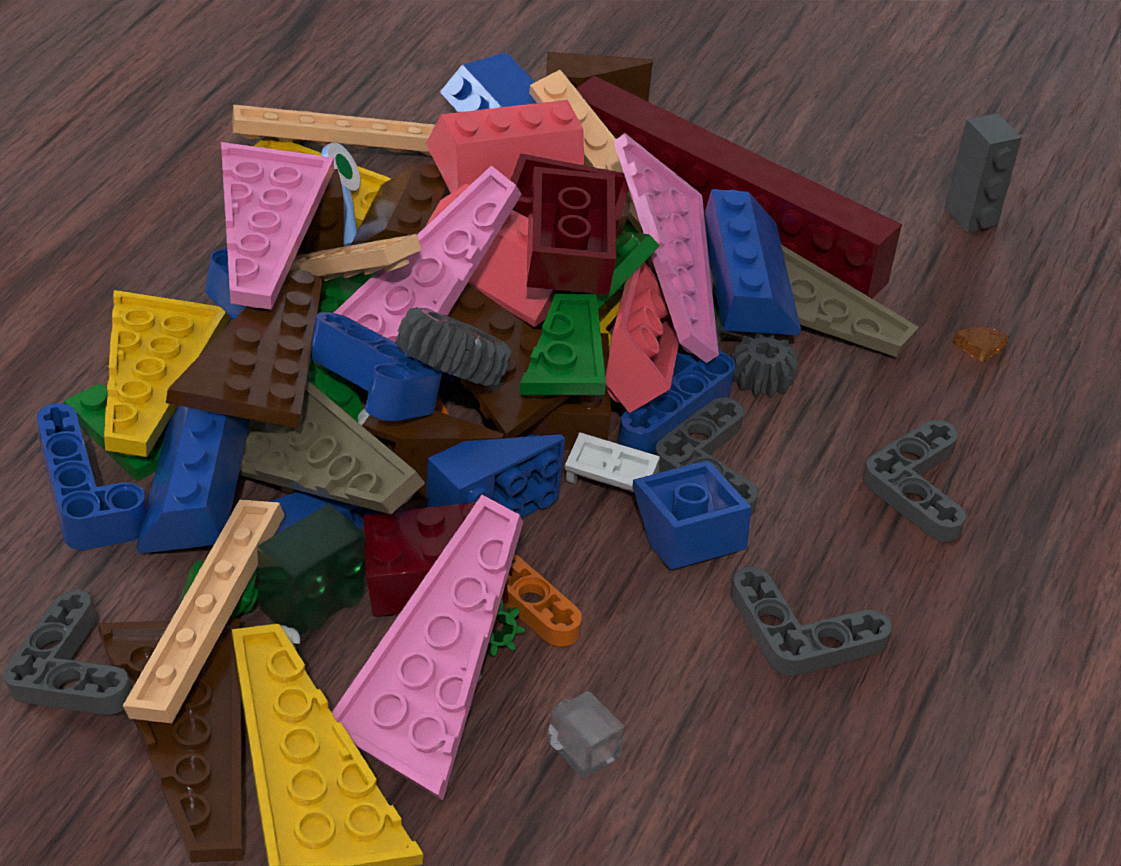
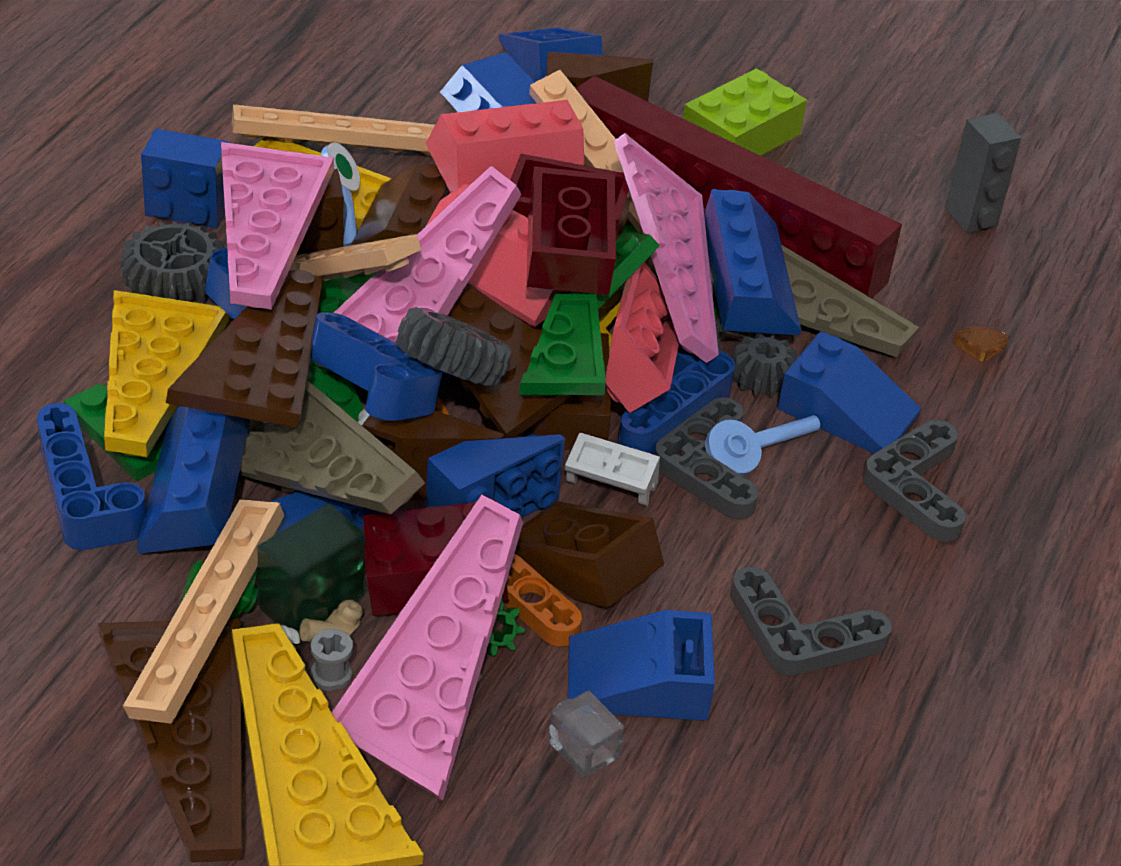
(37, 673): dark grey beam -> none
(169, 261): none -> dark grey gear
(183, 178): none -> blue piece
(331, 651): none -> light grey bush
(344, 618): none -> tan arm
(531, 46): none -> blue slope
(591, 551): none -> reddish brown slope
(647, 665): none -> blue slope
(692, 514): blue slope -> none
(740, 447): none -> light blue piece
(750, 112): none -> lime brick
(847, 394): none -> blue slope

